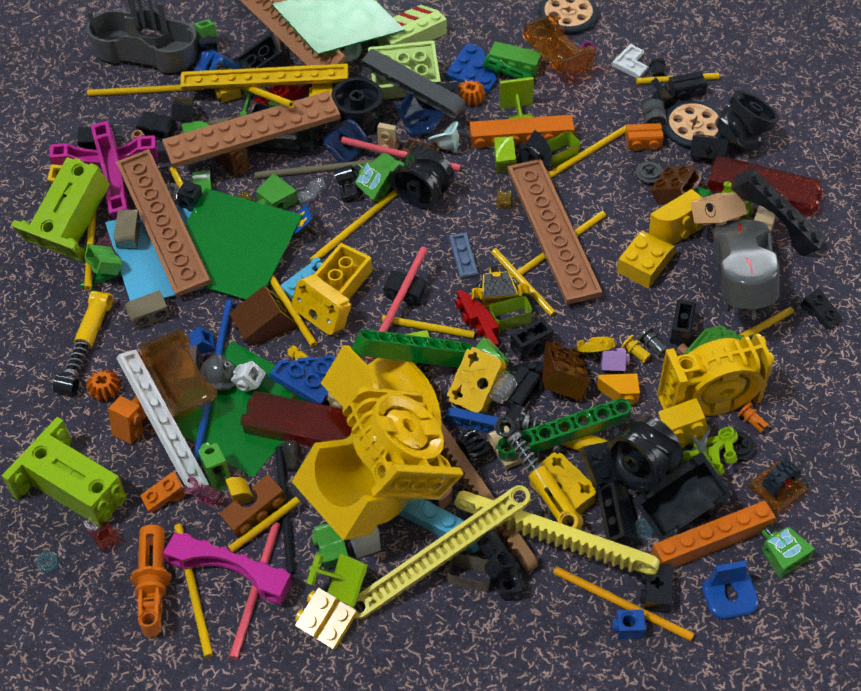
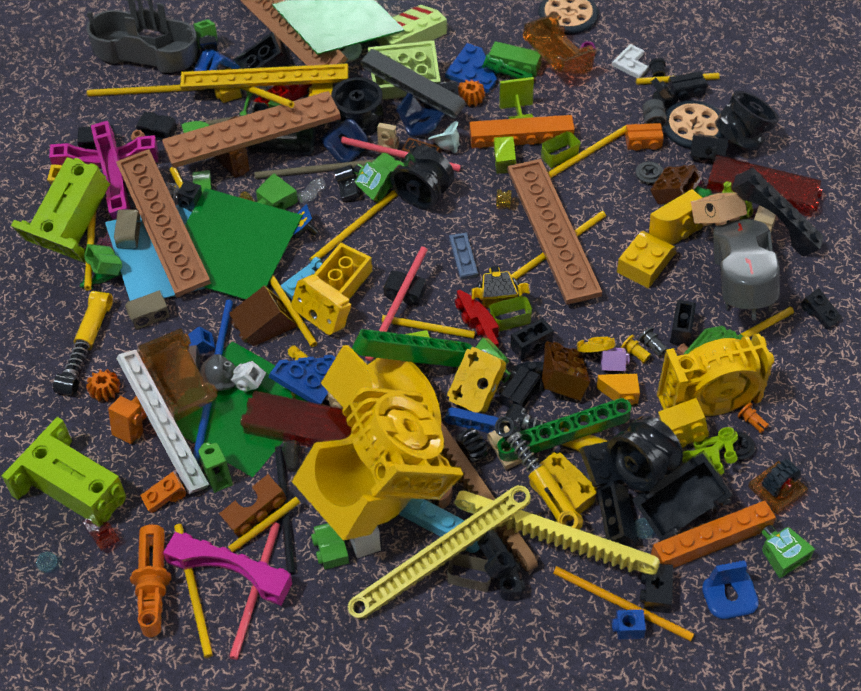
(183, 109): black brick -> none
(204, 494): clear pink plate -> none
(239, 490): yellow brick -> none
(325, 618): plate -> none
(345, 579): lime plate -> none
(503, 388): clear brick -> none
(535, 149): black shield -> none
(535, 295): yellow piece -> none
(702, 444): dark grey bar -> none

